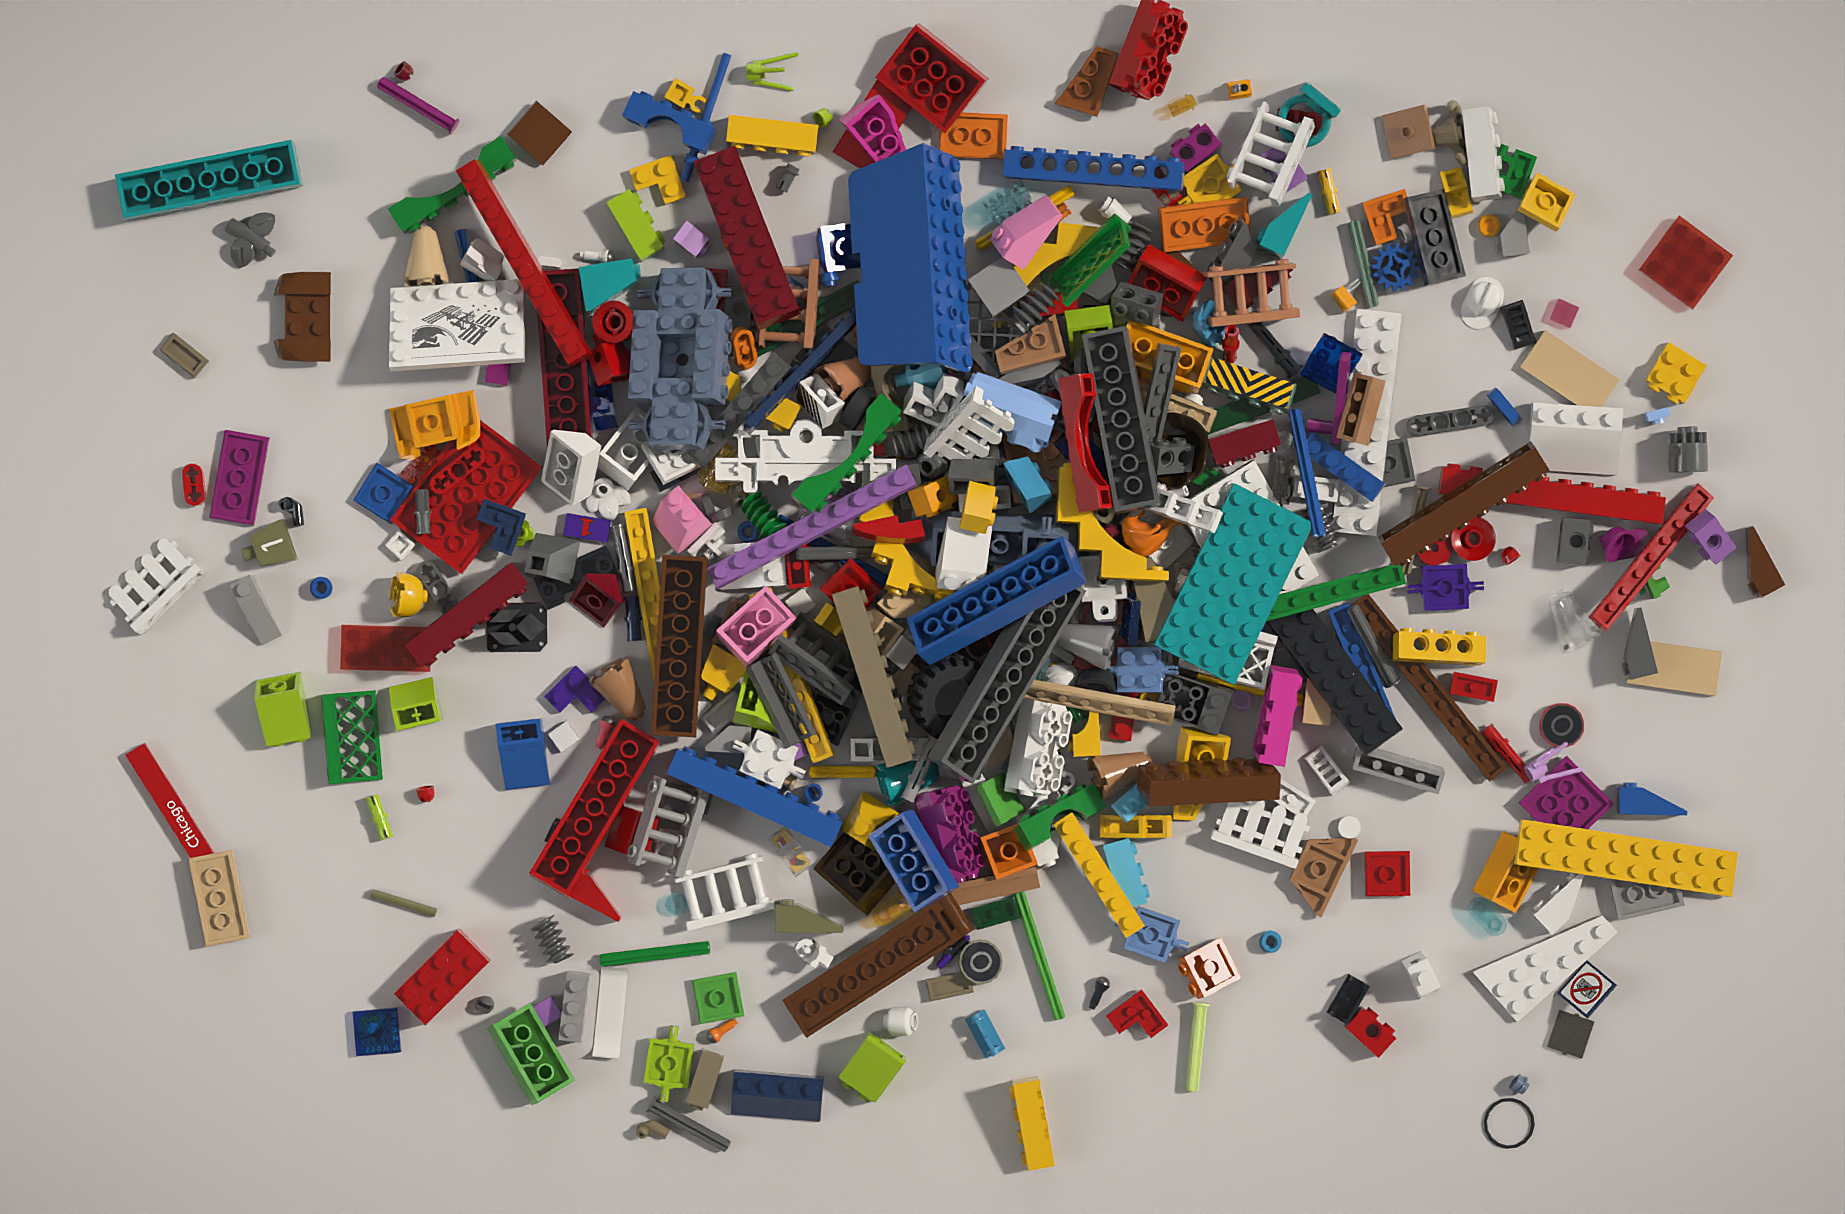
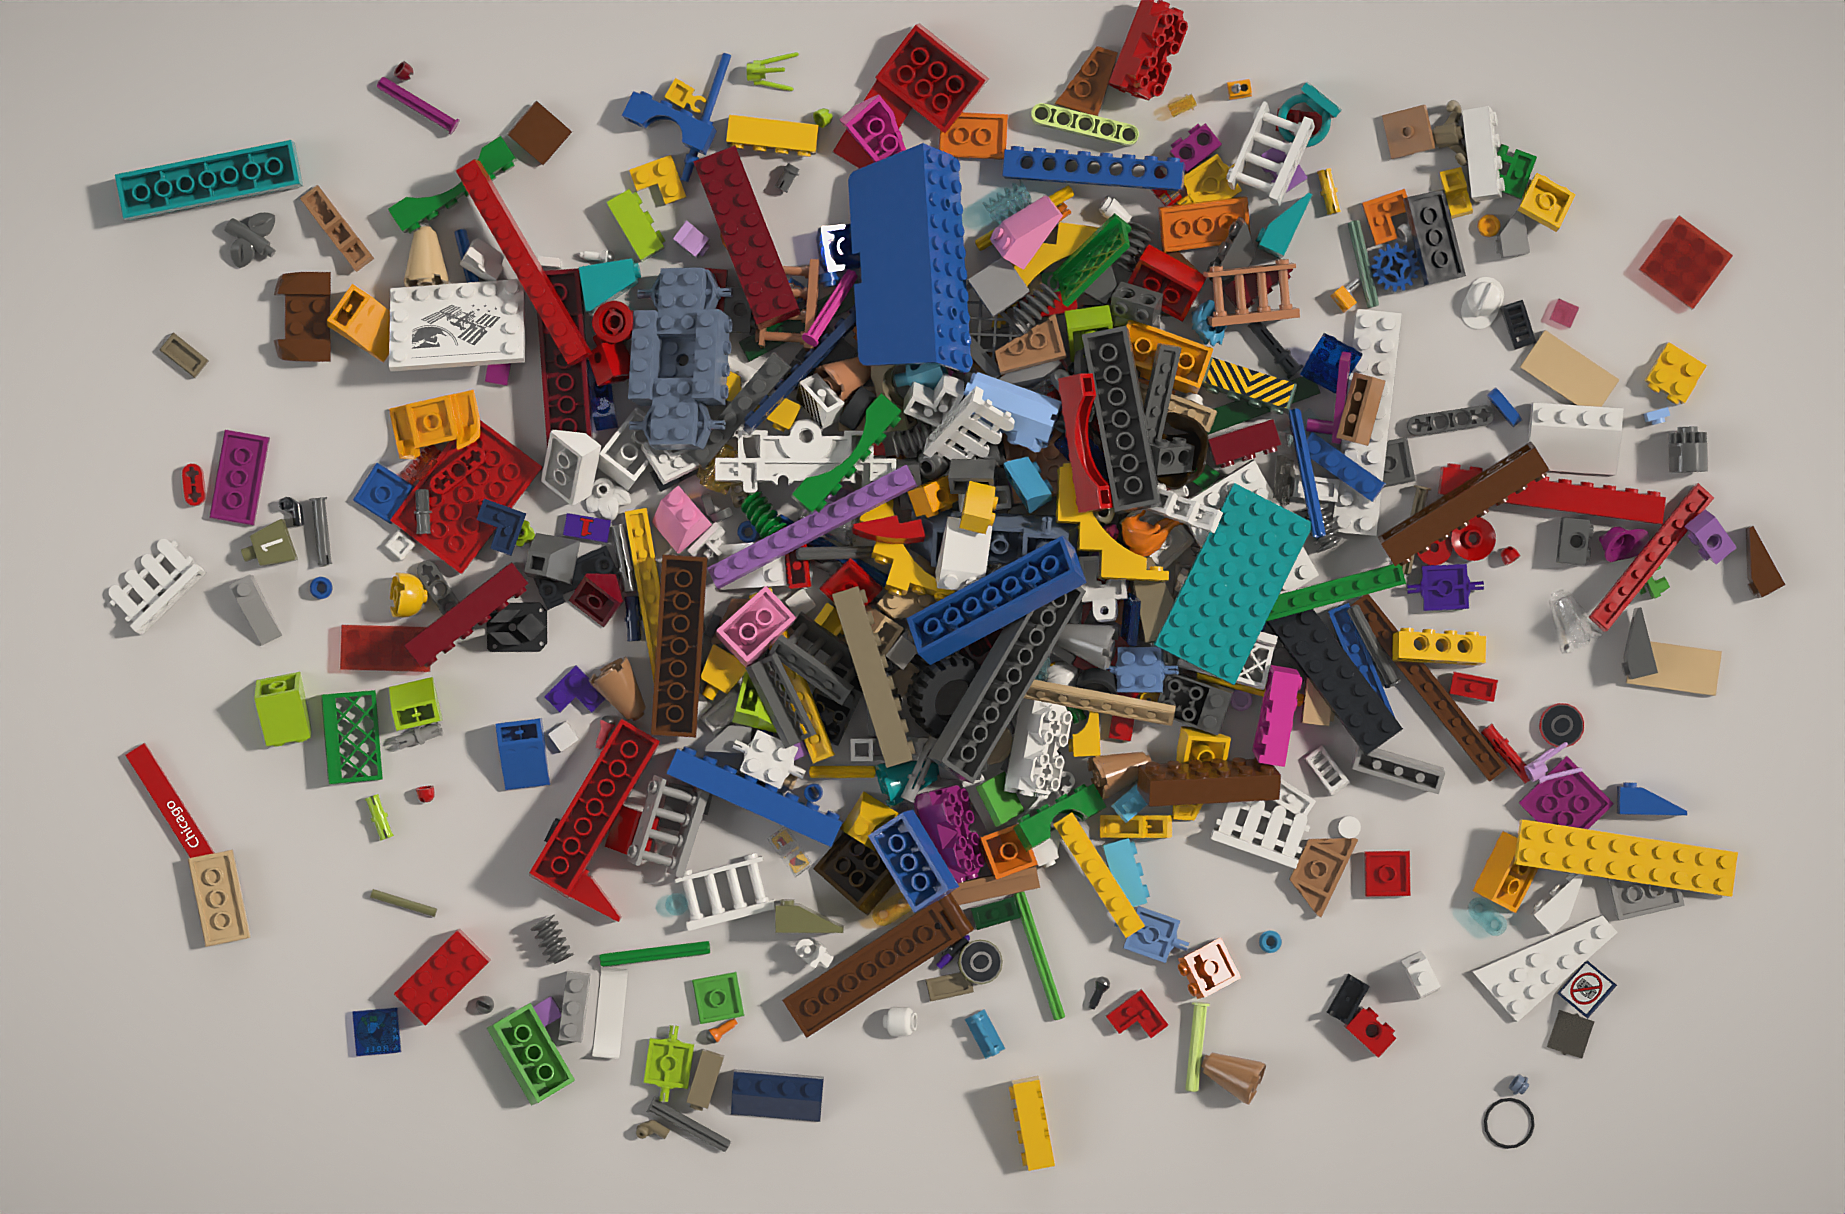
(321, 530): none -> dark grey pin
(337, 228): none -> medium nougat slope
(362, 322): none -> light orange slope
(419, 735): none -> light grey pin
(742, 346): orange plate -> none
(830, 308): none -> dark pink axle
(871, 1068): lime slope -> none
(1073, 125): none -> yellowish green beam
(1230, 344): red pin -> none
(1235, 1074): none -> medium nougat cone

